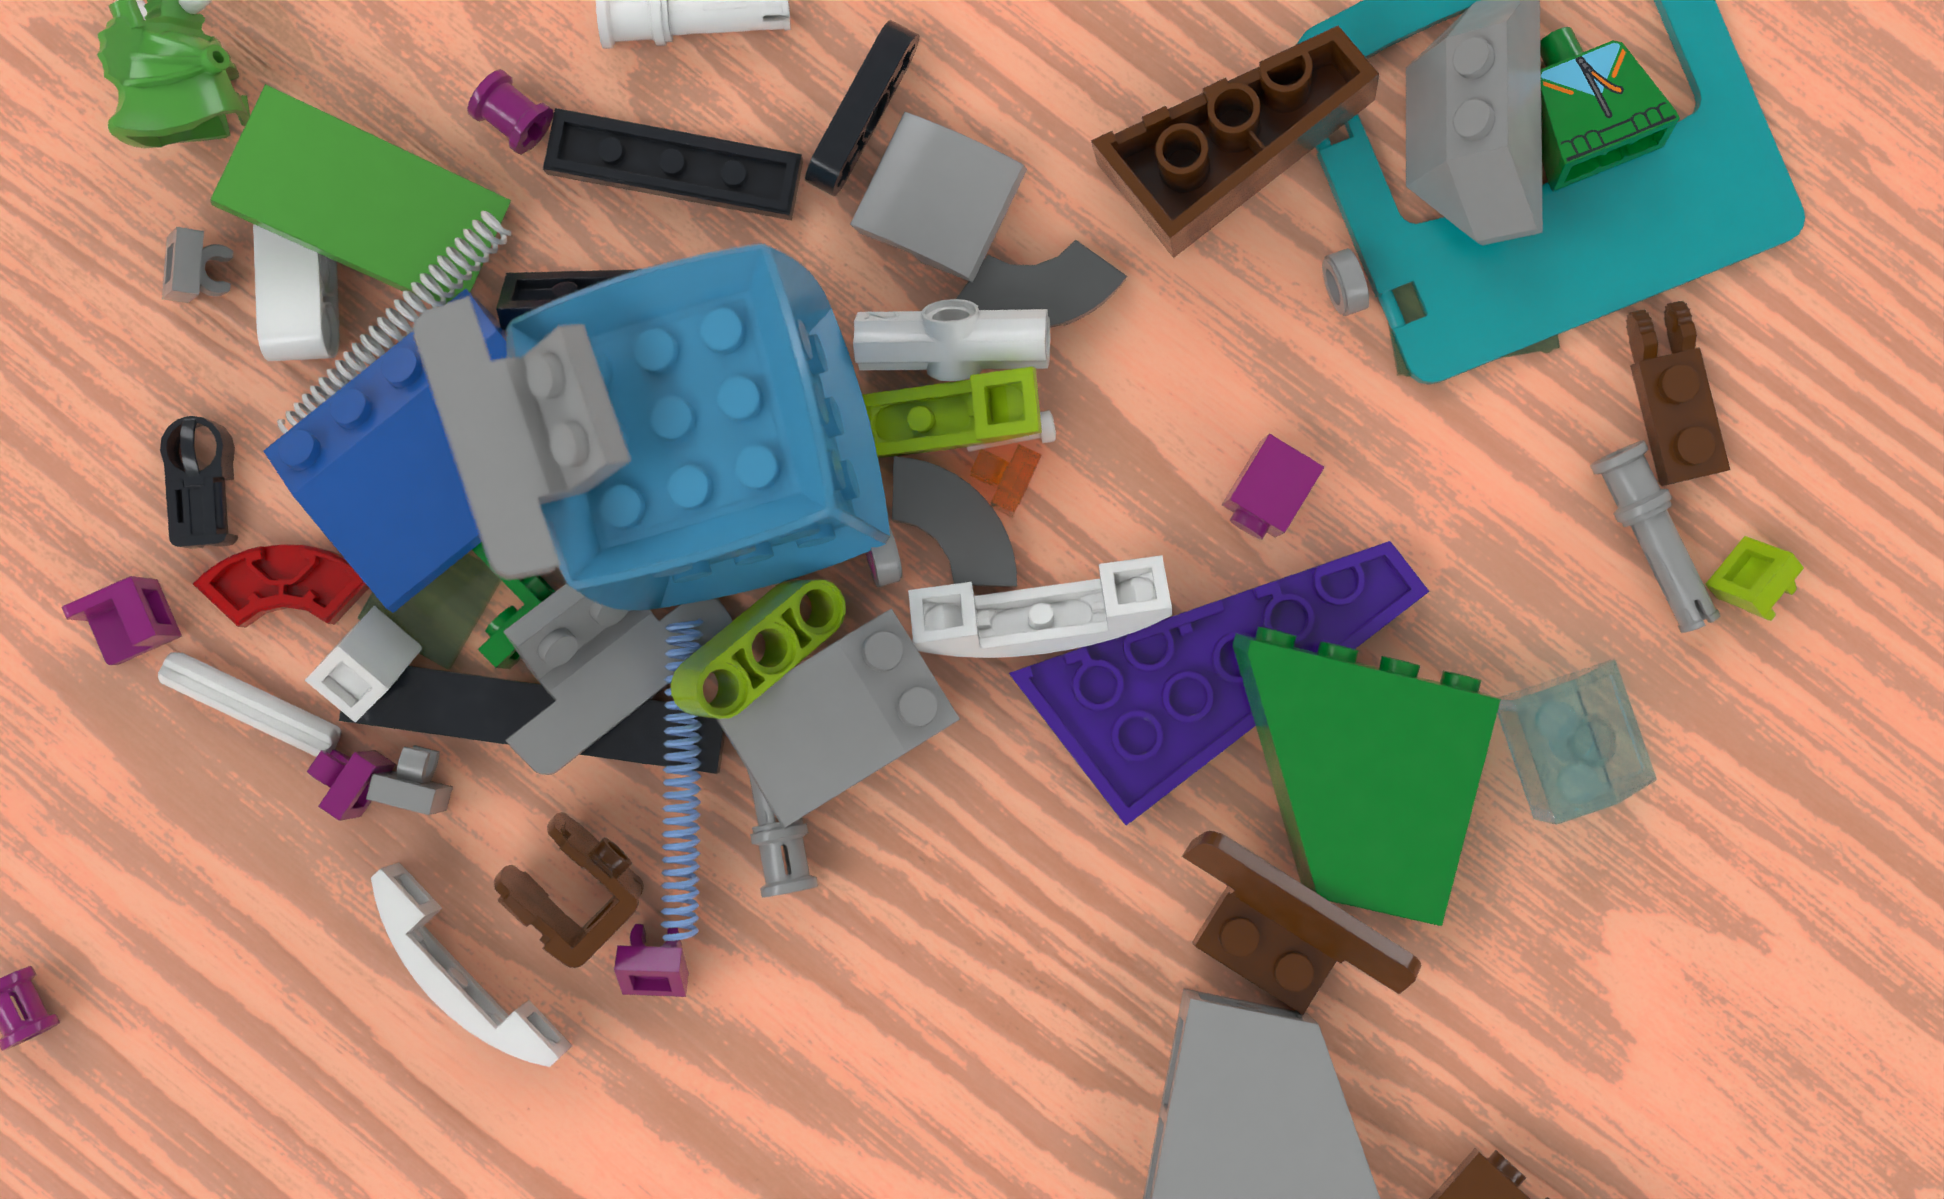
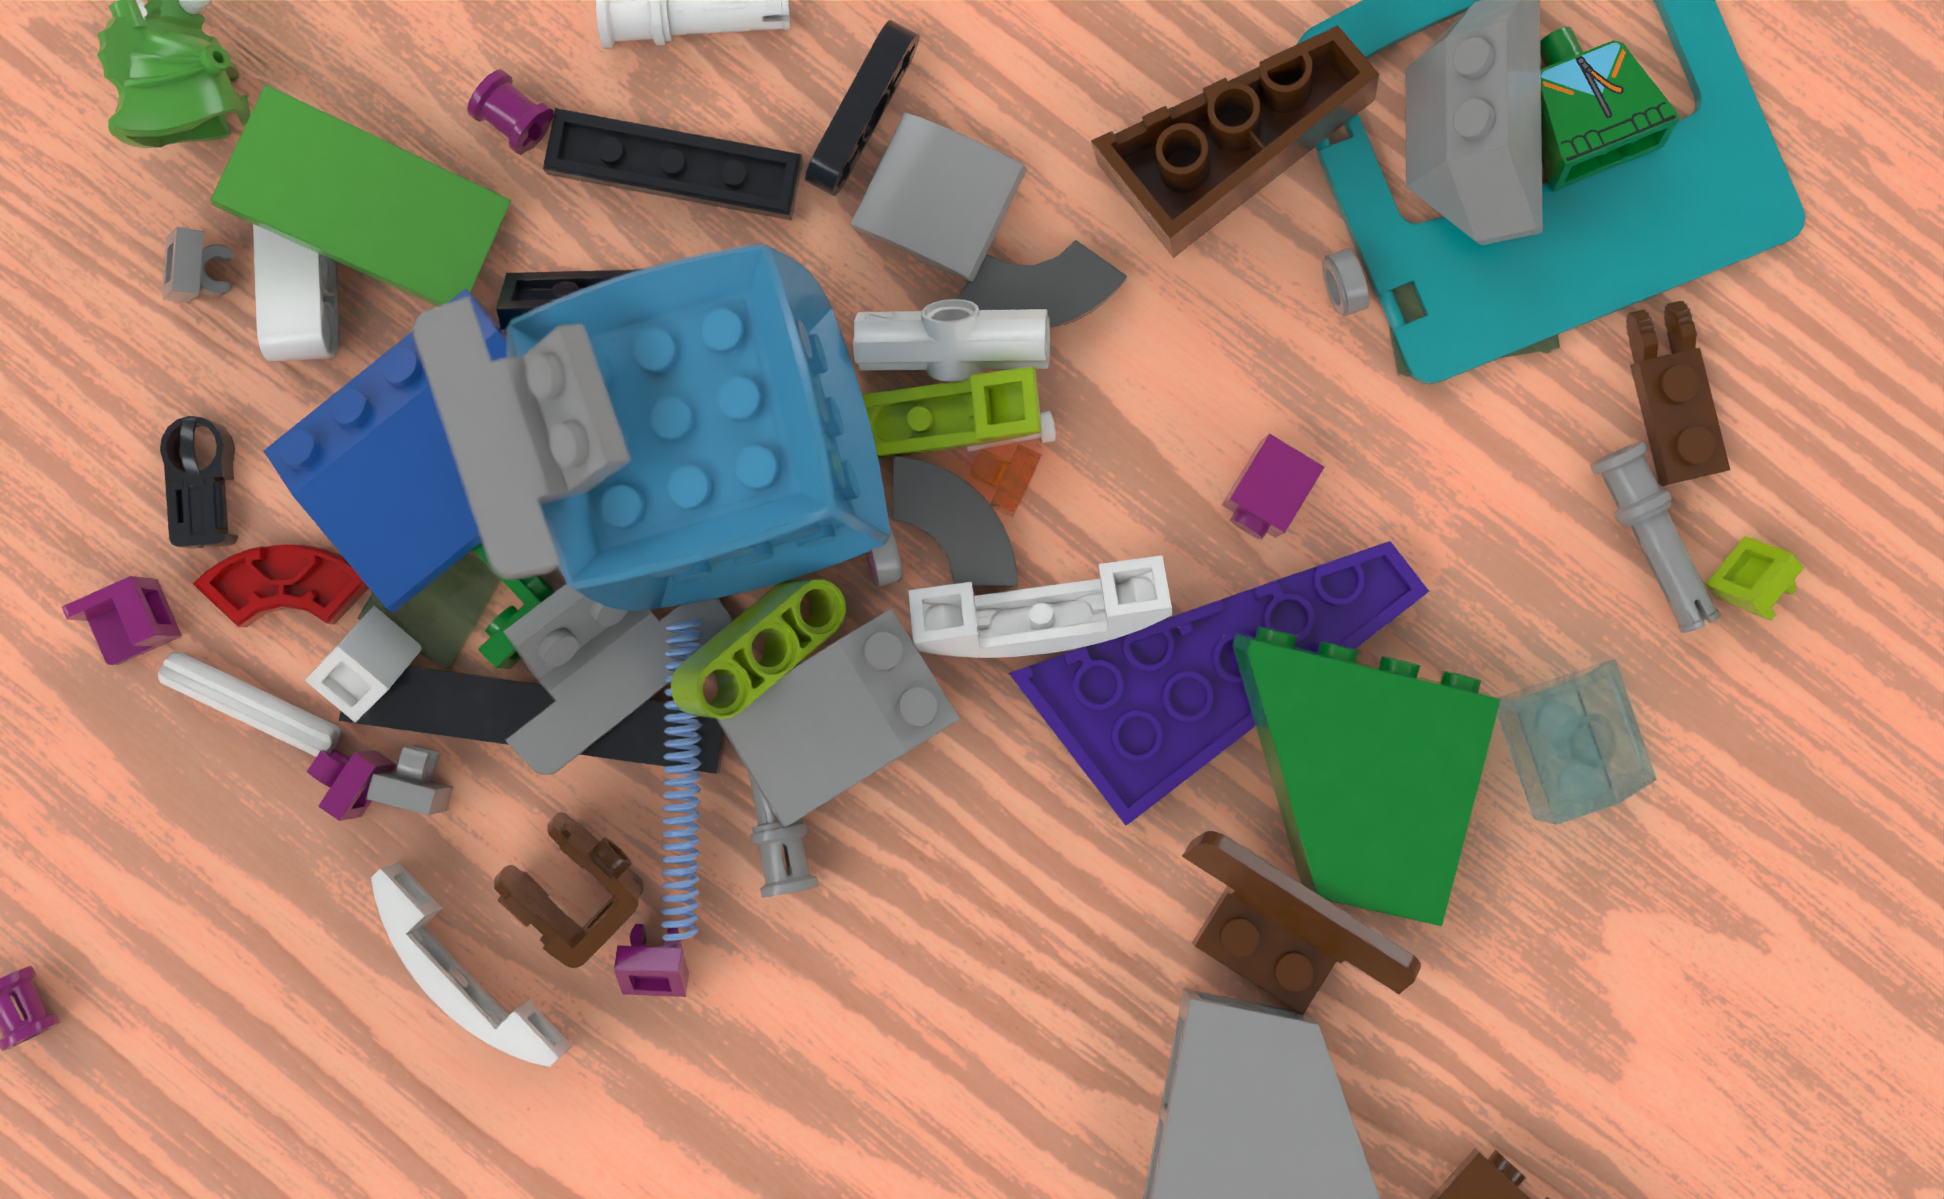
(395, 317): white piece -> none

